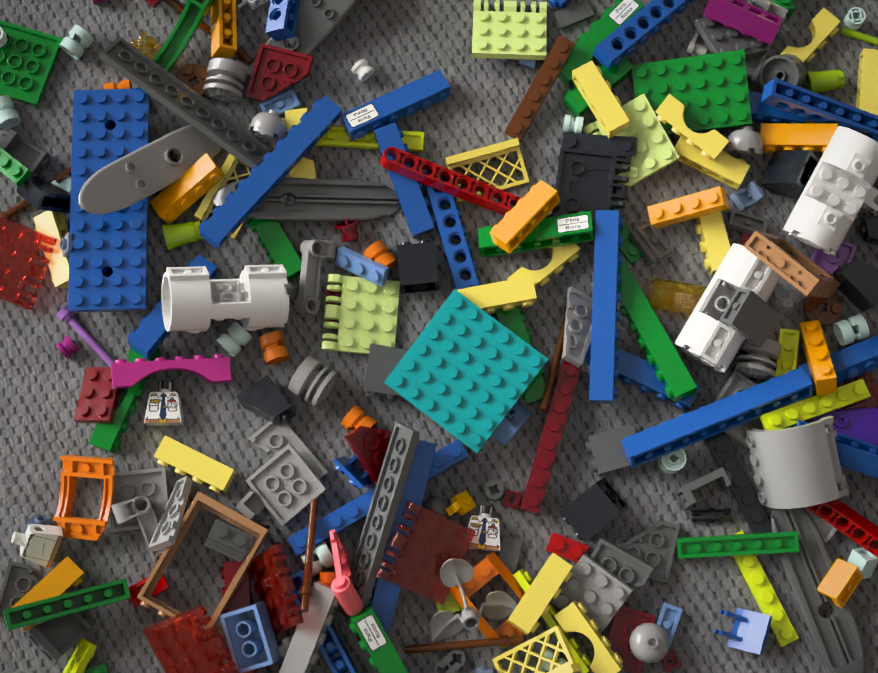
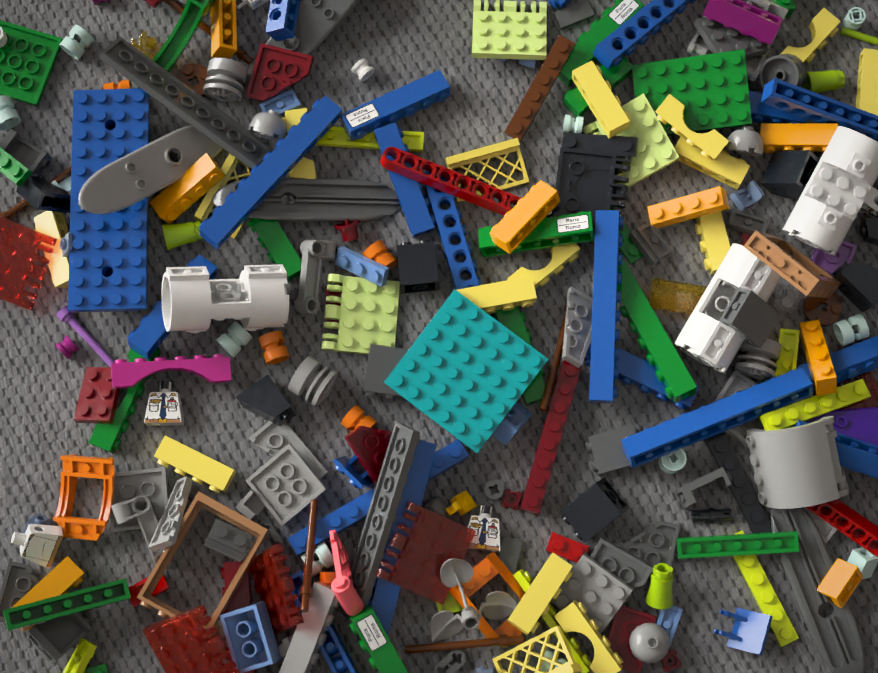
(660, 587): none -> lime plant

